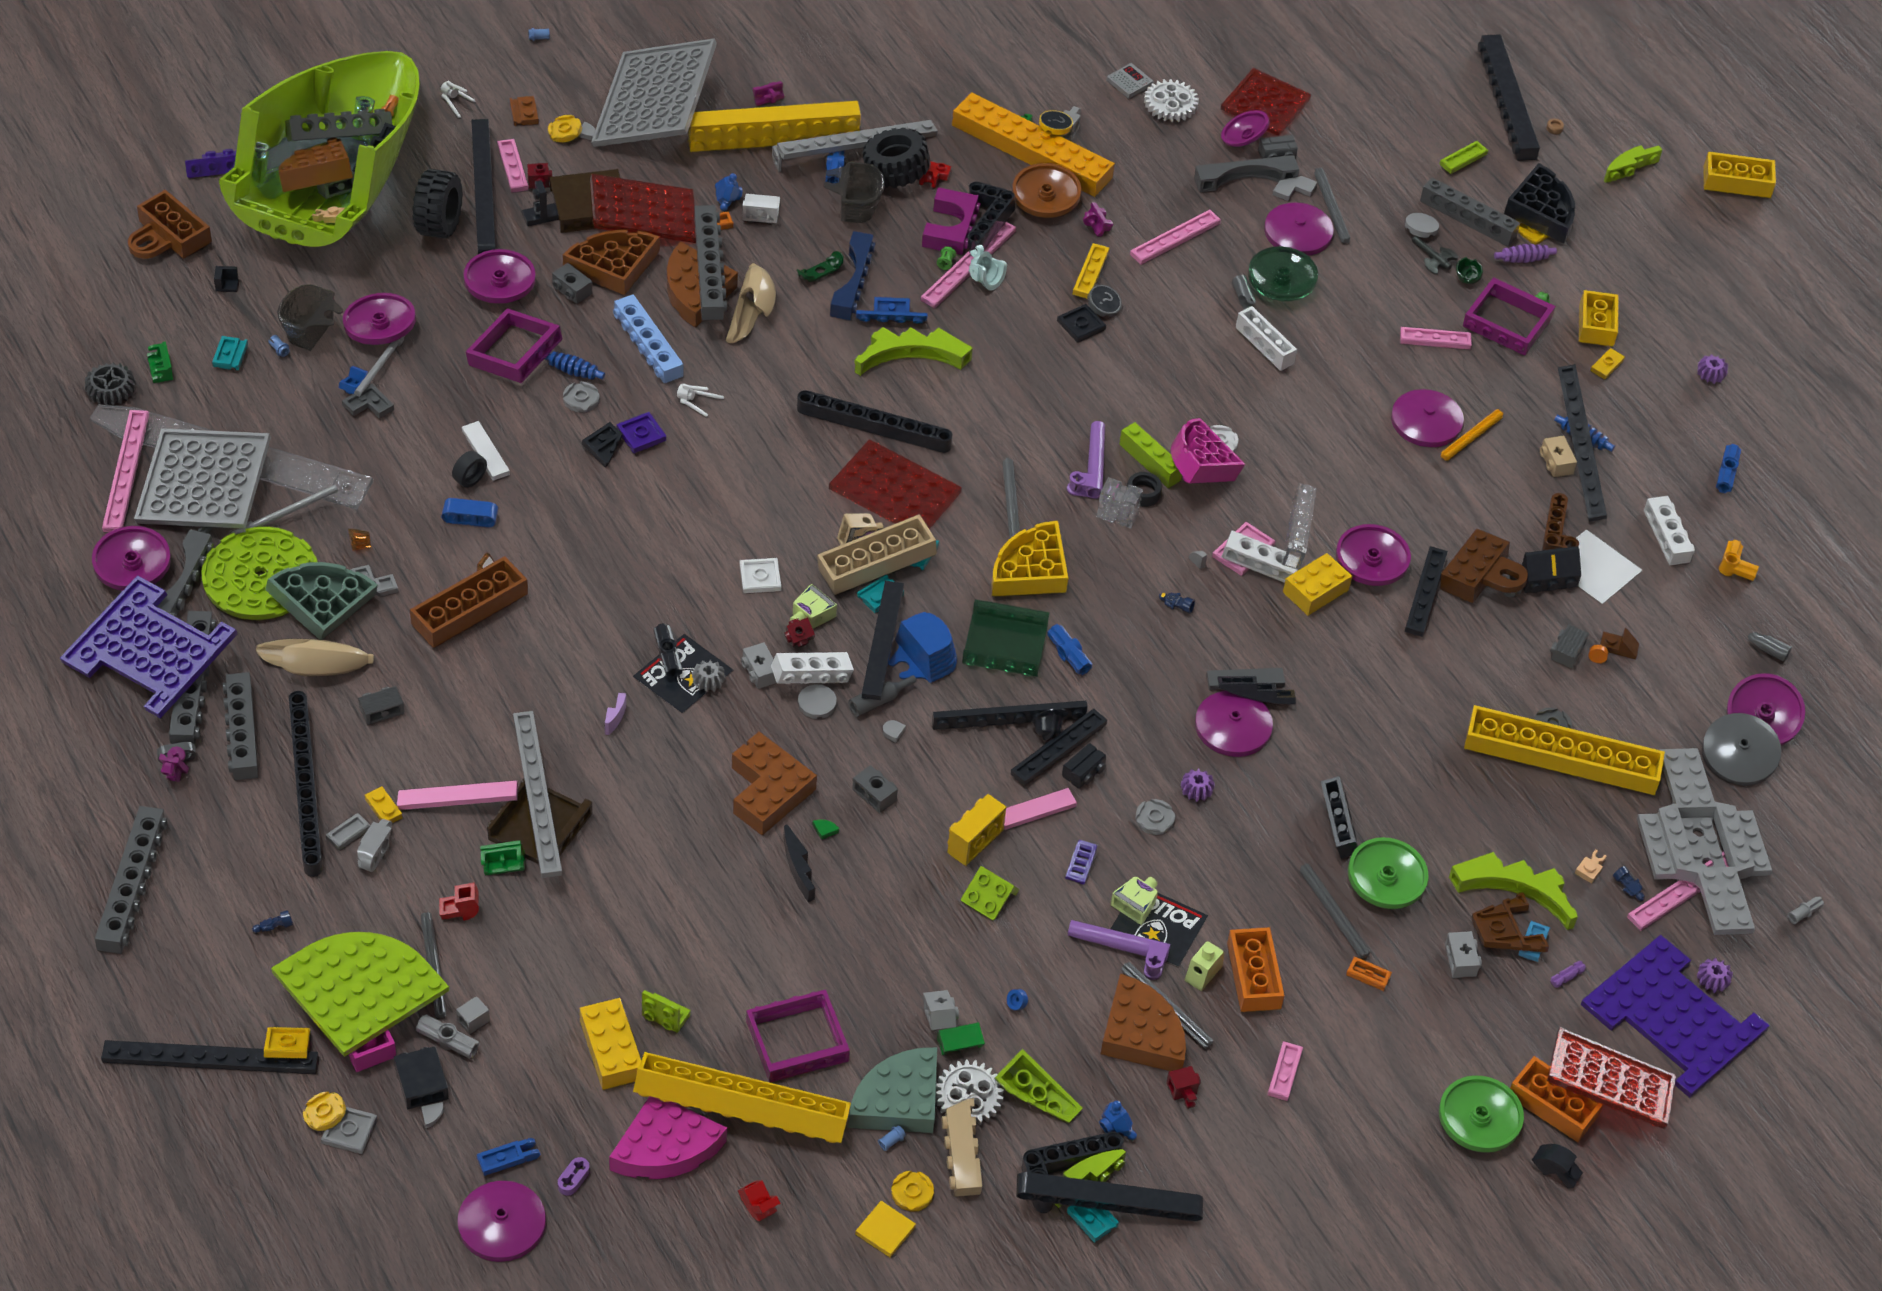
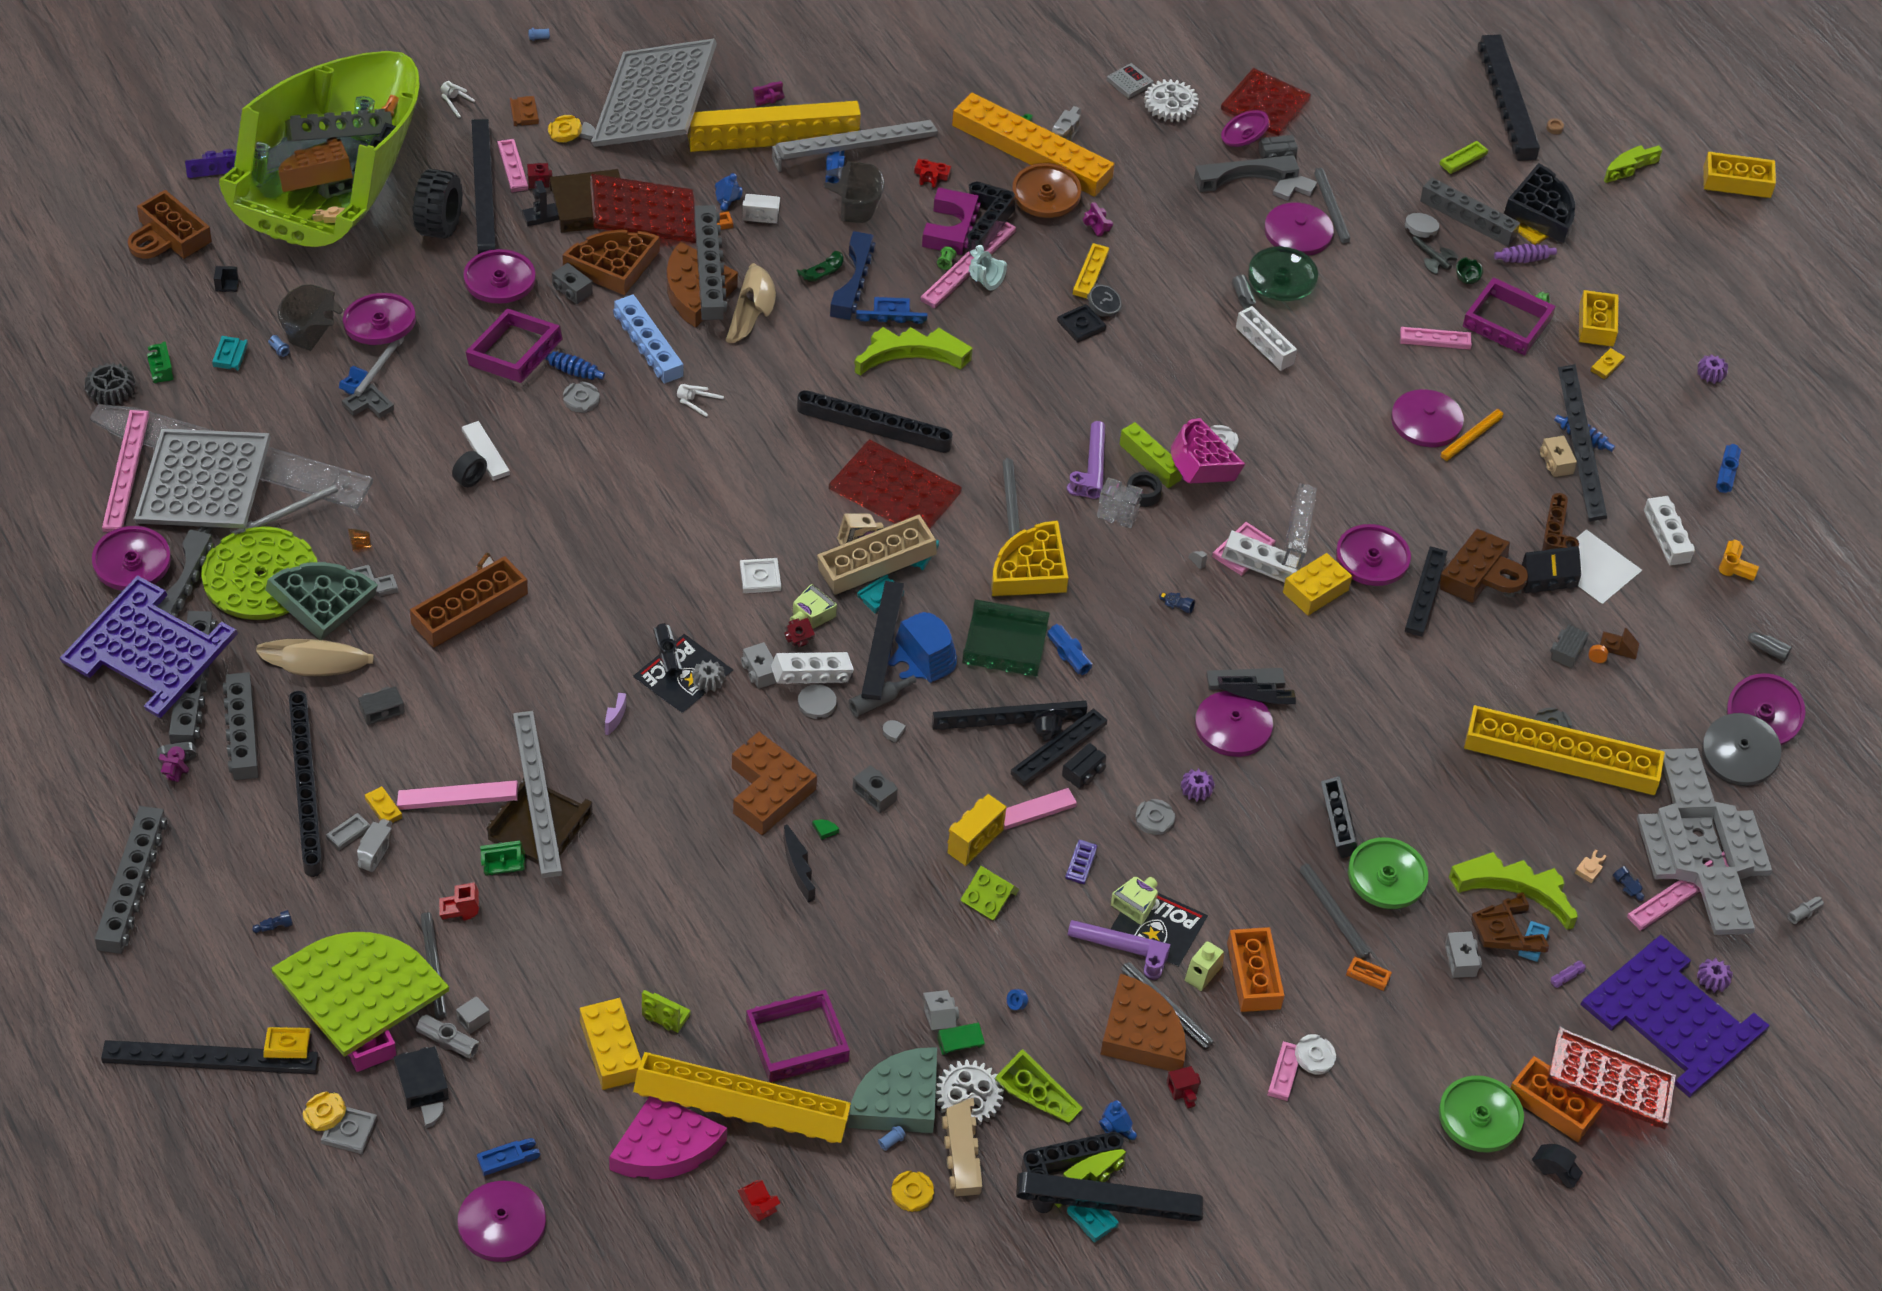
(469, 512): blue beam -> none
(577, 1179): medium lavender beam -> none
(603, 443): black wing -> none
(641, 432): dark purple plate -> none
(885, 1229): yellow tile -> none
(899, 155): black tyre -> none
(1056, 122): tile -> none
(1175, 237): bright pink tile -> none
(1315, 1054): none -> white tile

